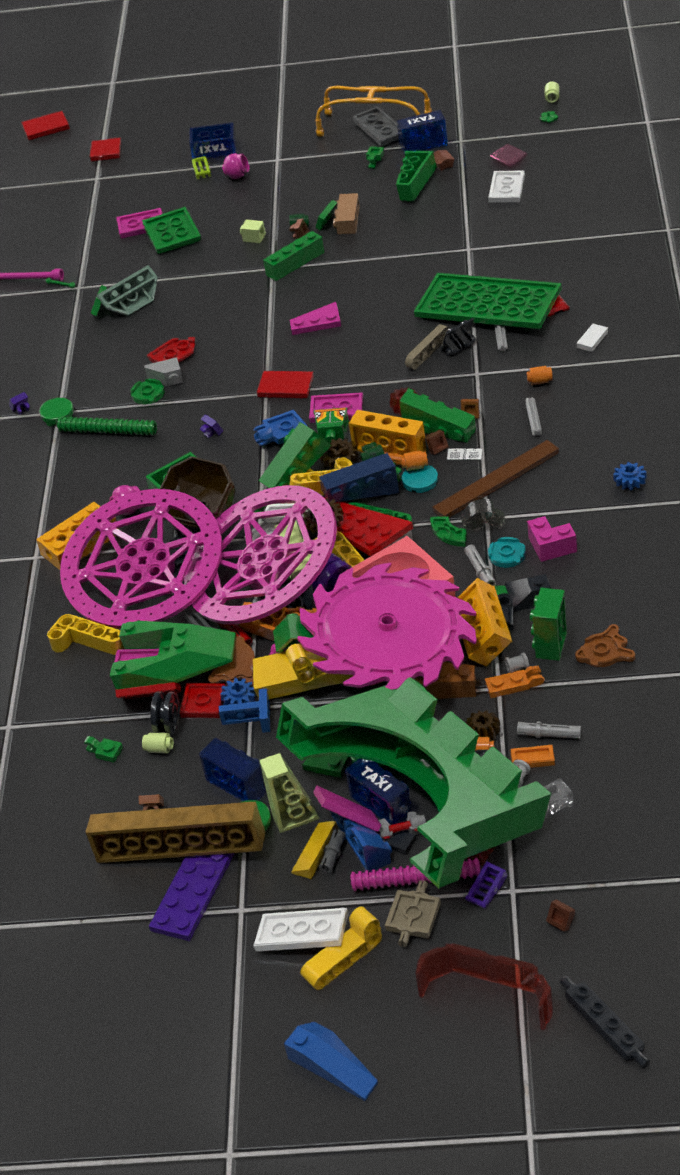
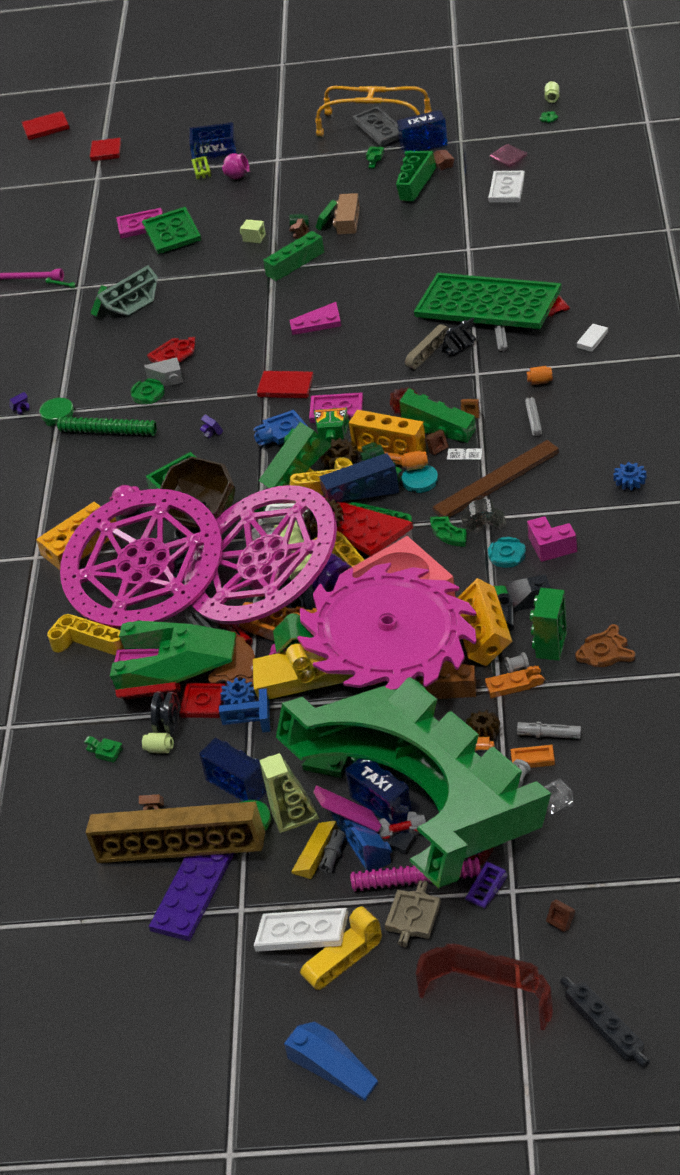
(482, 571): light grey pin -> none

